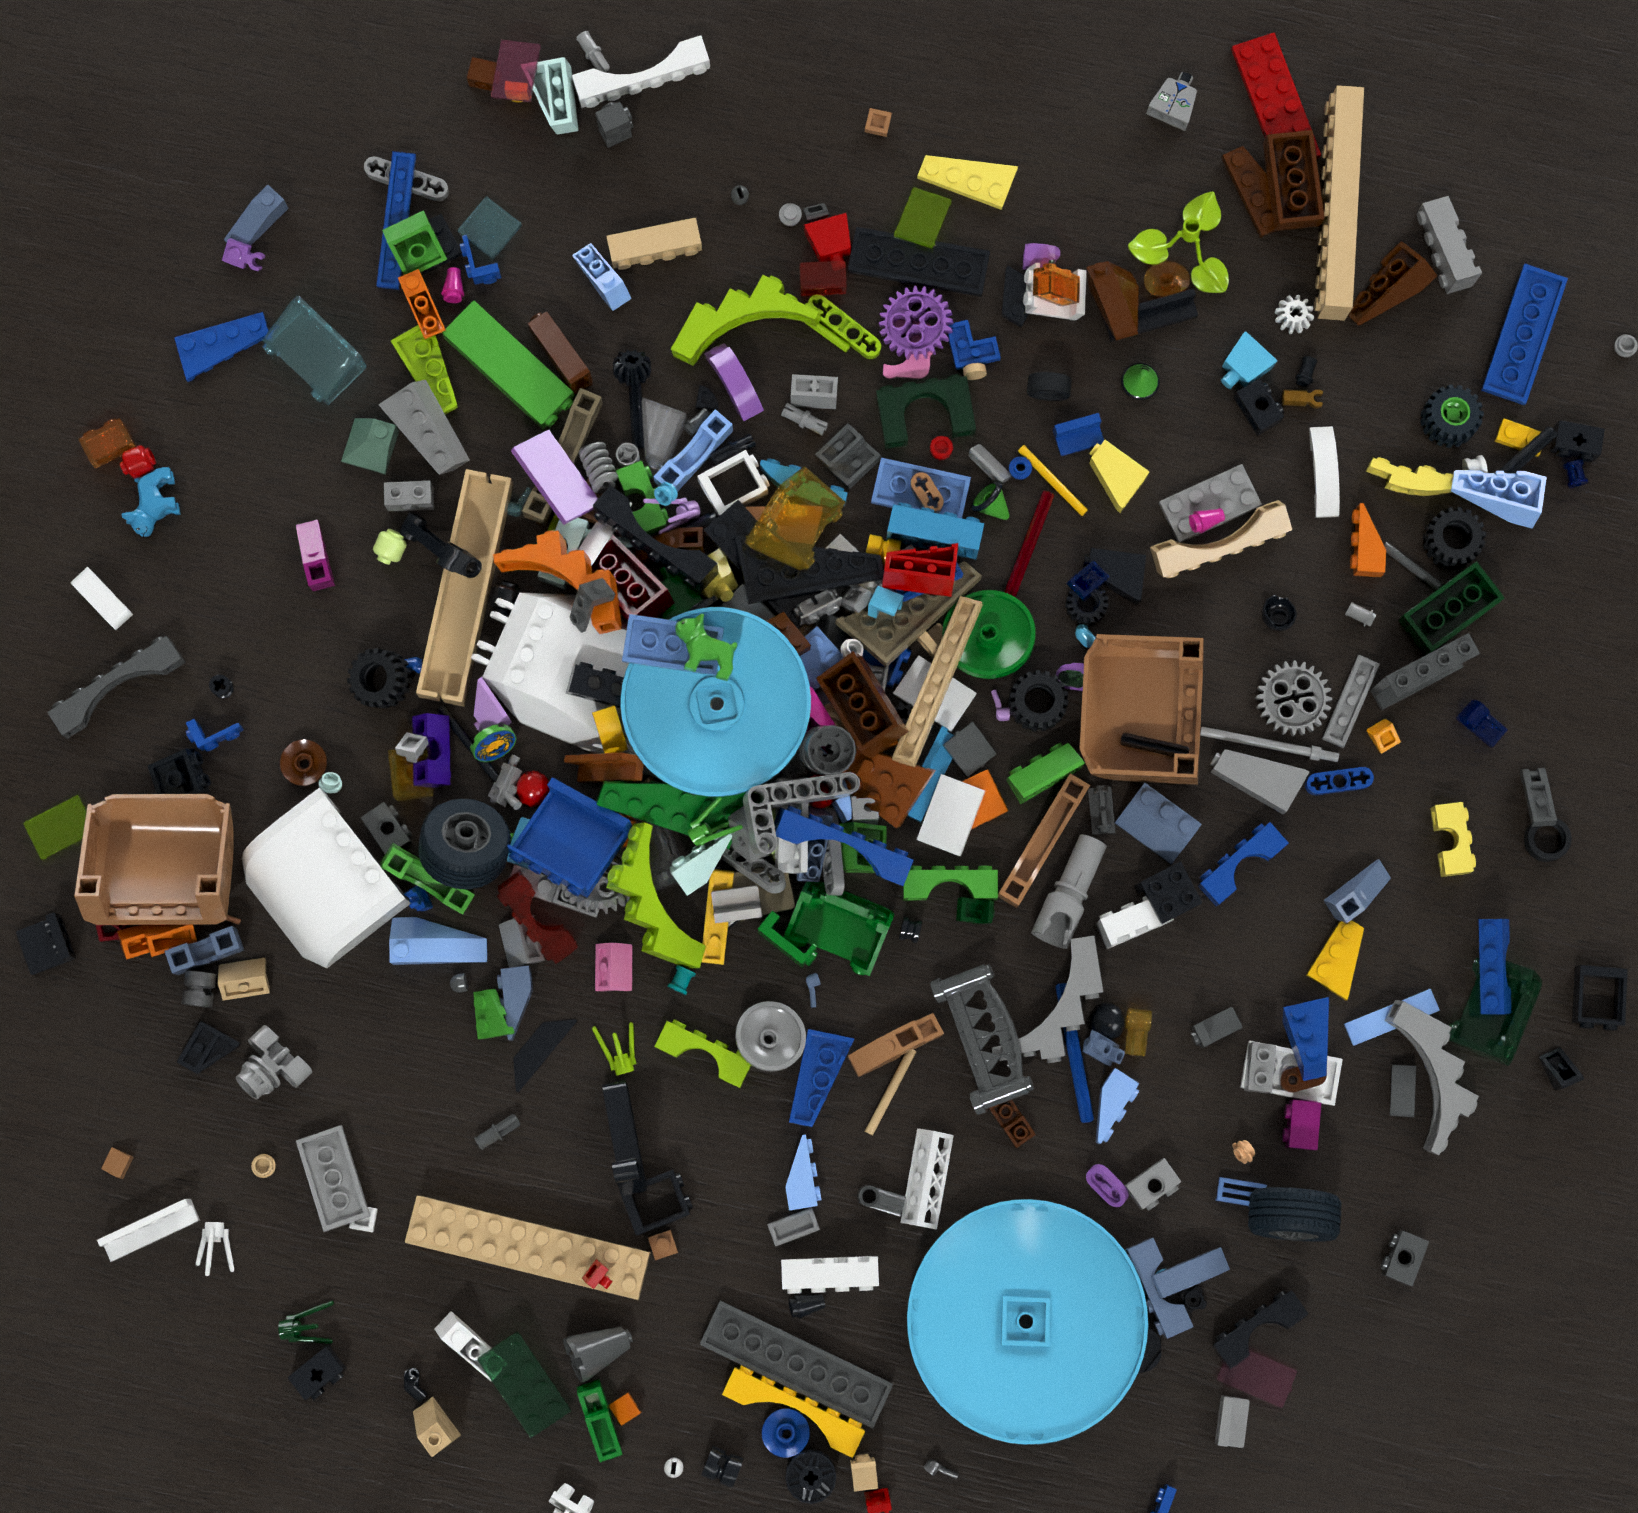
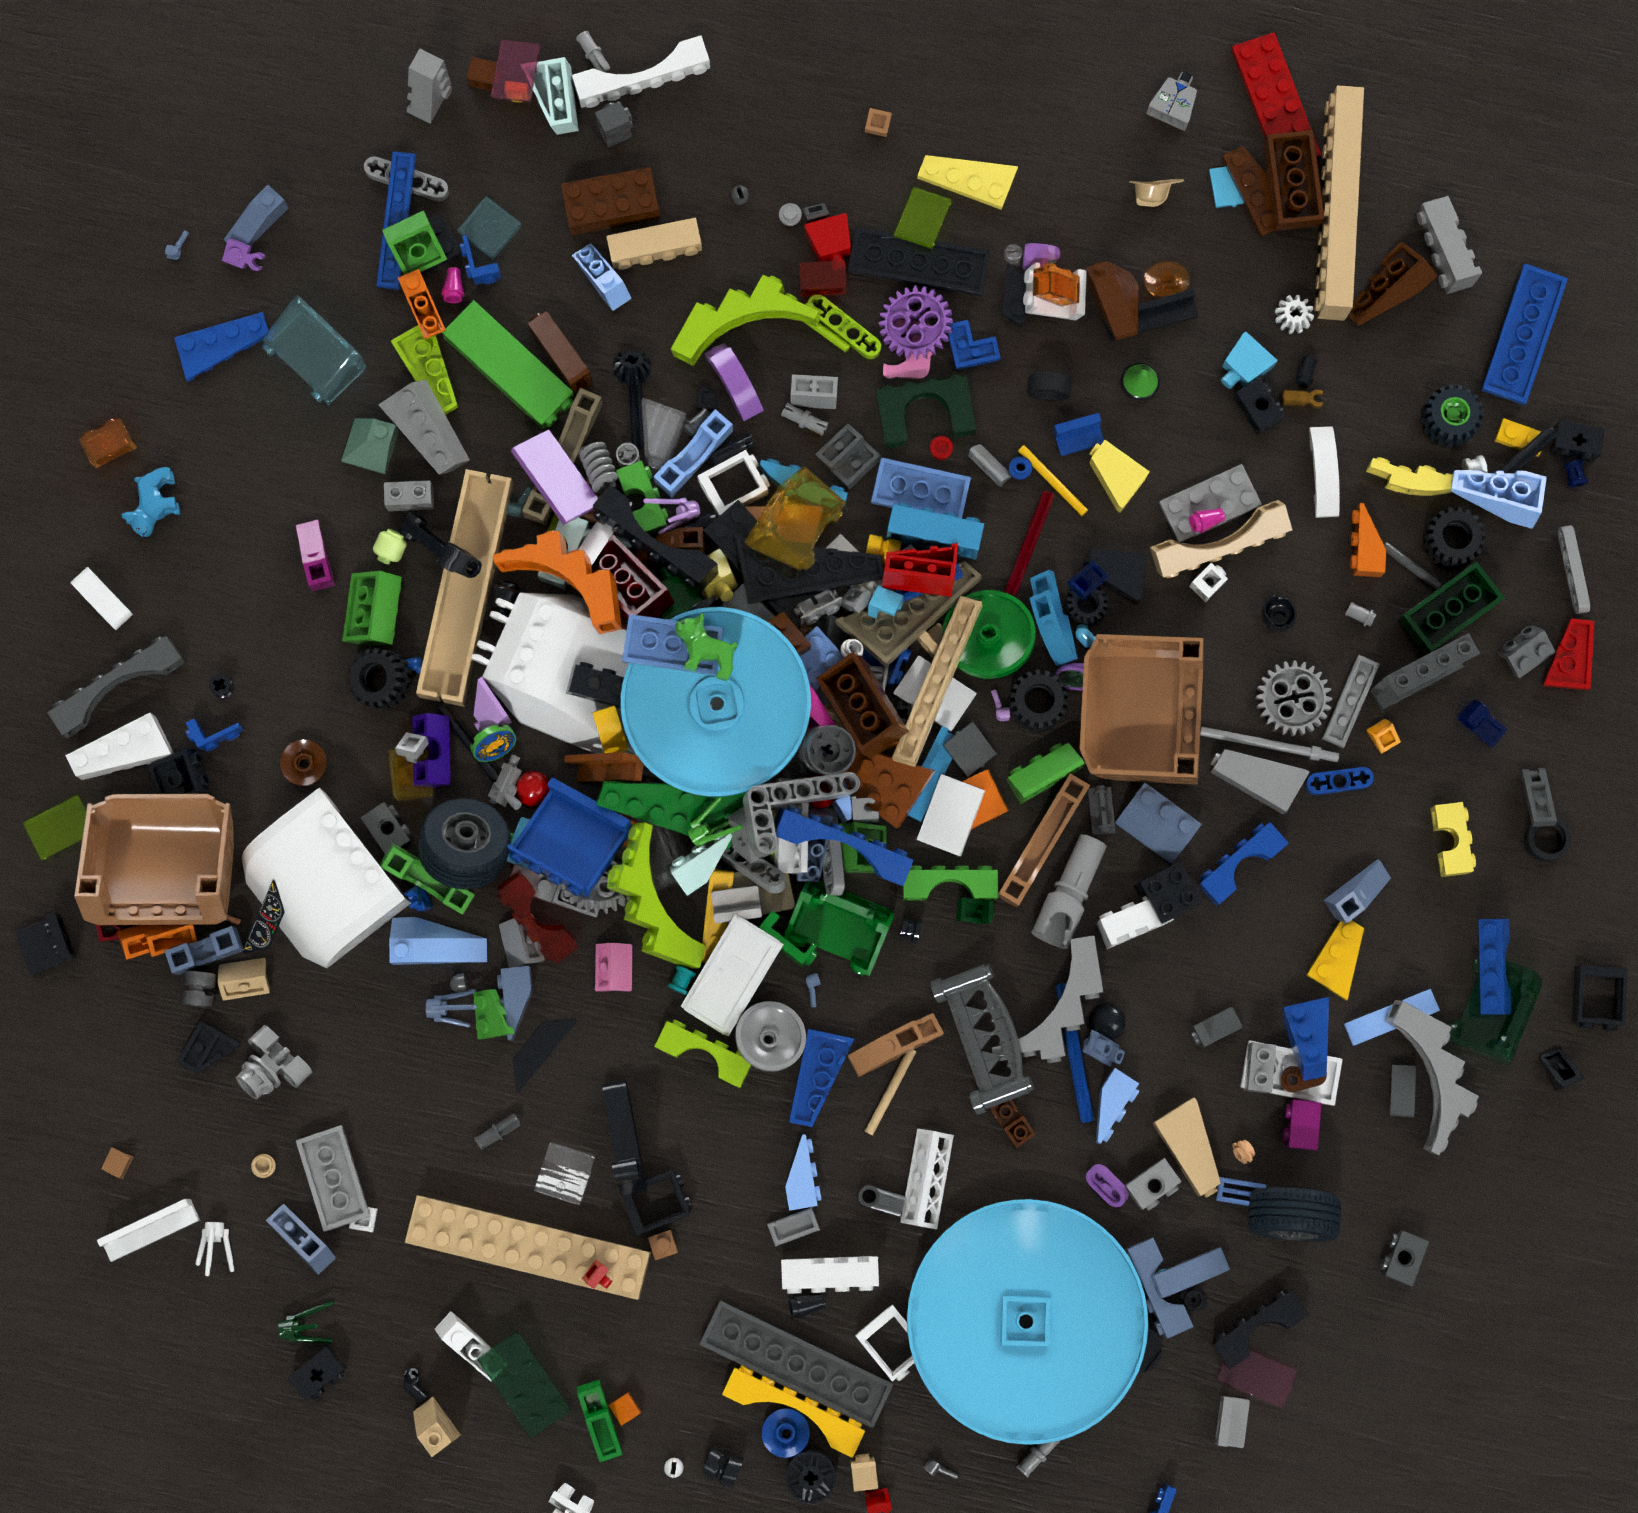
(124, 748): none -> white wedge
(137, 461): red head -> none
(174, 252): none -> sand blue hand
(266, 922): none -> black sticker
(301, 1239): none -> sand blue slope
(330, 782): light aqua plate -> none
(372, 608): none -> bright green slope
(429, 85): none -> light grey wedge
(438, 1007): none -> sand blue plant
(564, 1173): none -> clear slope
(588, 596): dark grey bracket -> none
(596, 1350): dark grey cone -> none
(610, 201): none -> reddish brown brick
(622, 1063): lime plant -> none
(665, 493): medium azure bush -> none
(731, 975): none -> white piece
(902, 1370): none -> white window
(931, 490): medium nougat beam -> none
(974, 371): tan tile -> none
(991, 501): bright green hat -> none
(1013, 257): none -> clear hinge
(1035, 1457): none -> light grey pin
(1050, 619): none -> dark azure slope
(1137, 1025): clear yellow piece -> none
(1152, 745): black axle -> none
(1154, 192): none -> tan piece
(1189, 1145): none -> tan slope
(1198, 215): lime plant -> none
(1202, 589): none -> white brick
(1223, 188): none -> medium azure piece
(1526, 650): none -> dark grey bracket
(1573, 658): none -> red wing
(1574, 569): none -> light grey beam
(1625, 345): light grey plate -> none

